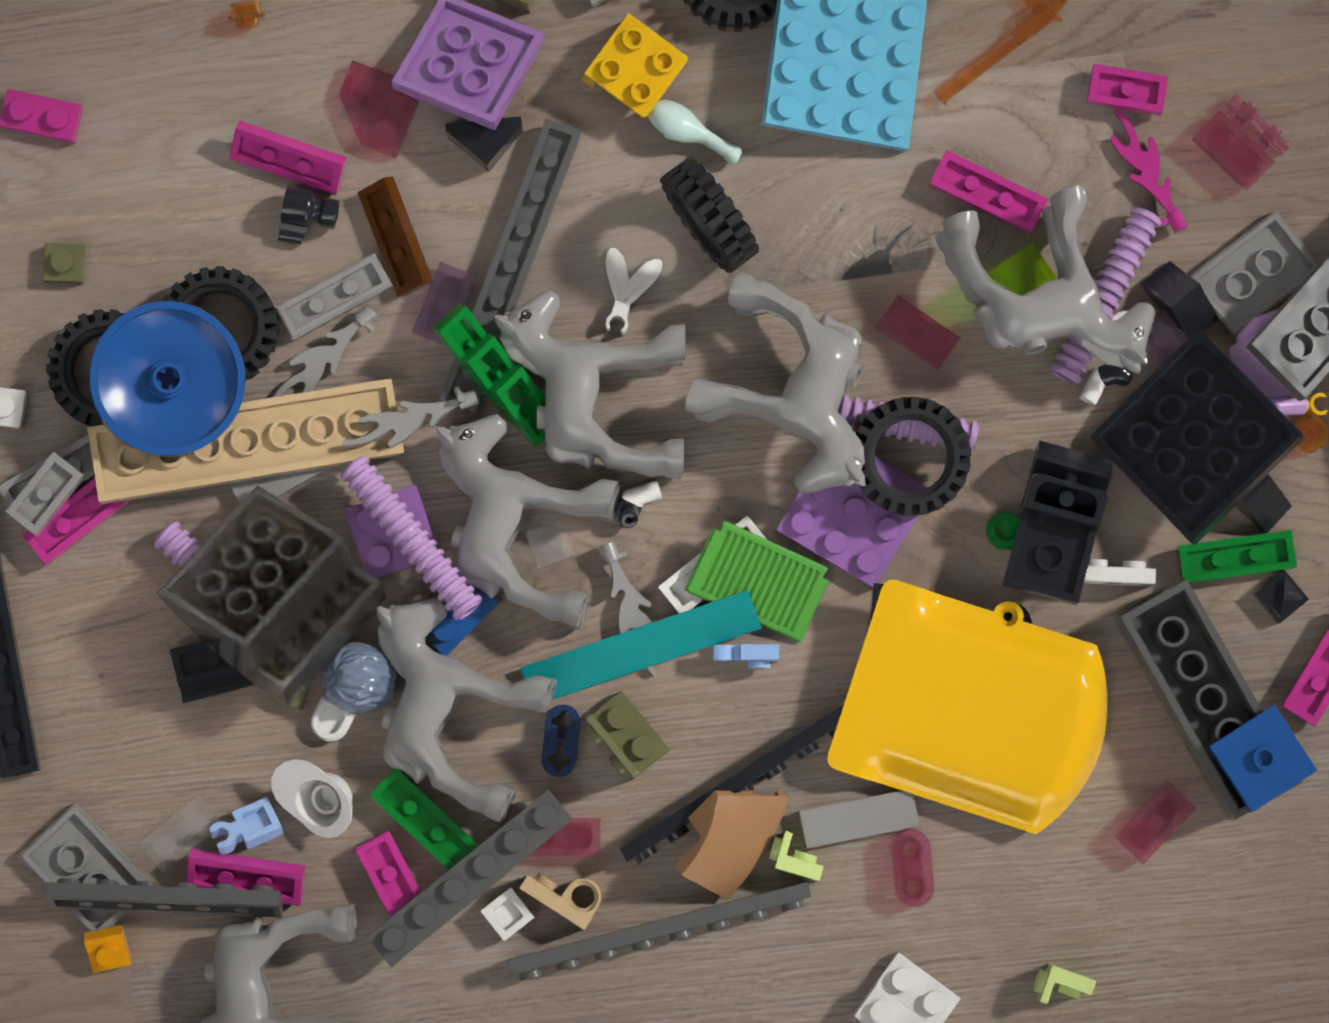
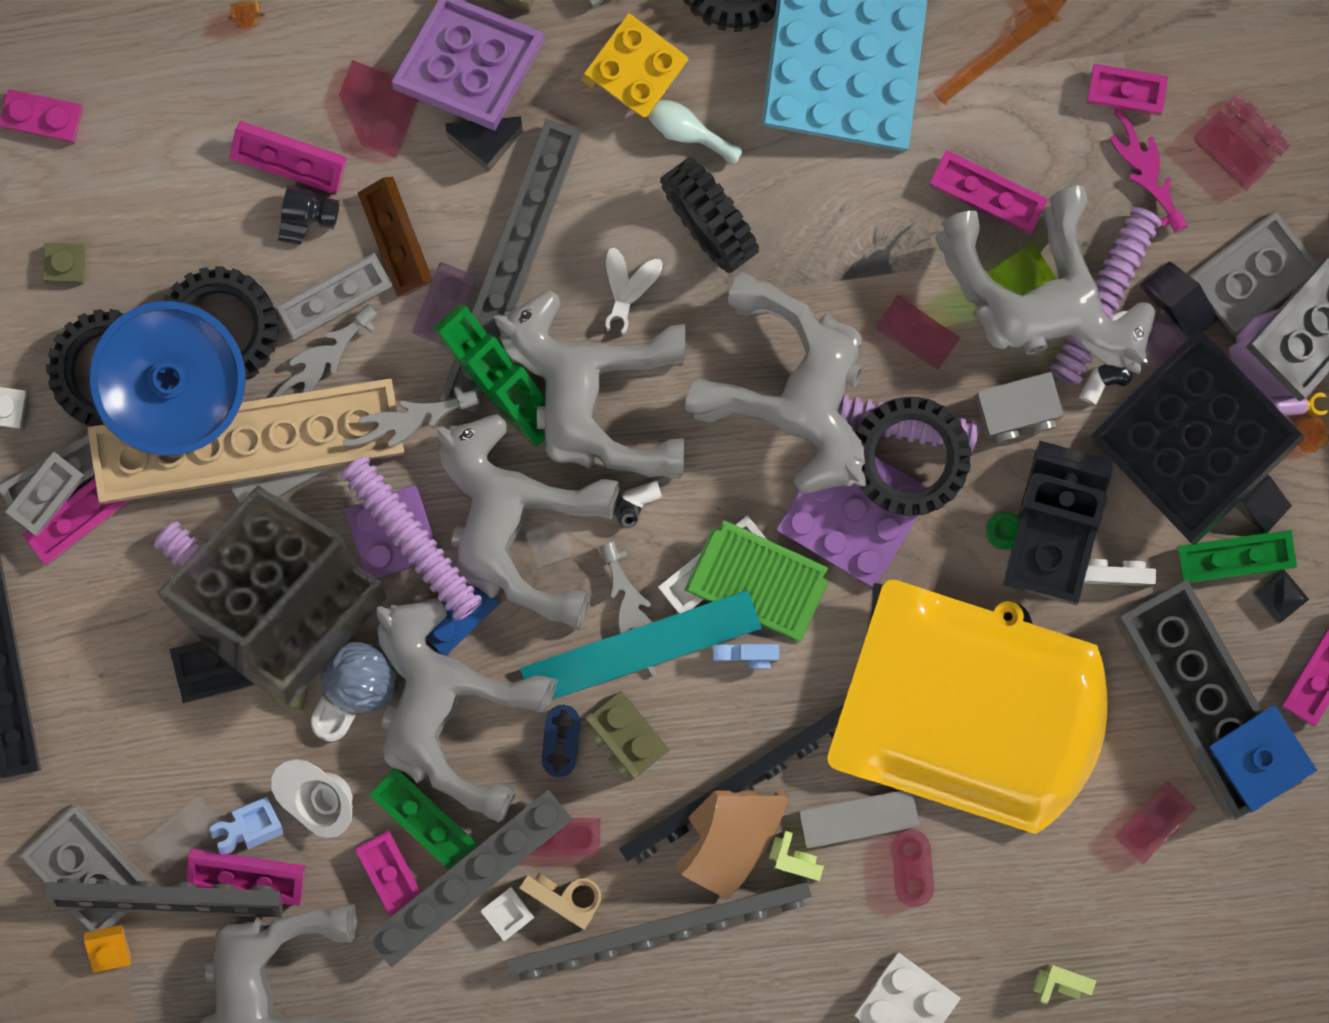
(1018, 407): none -> light grey brick

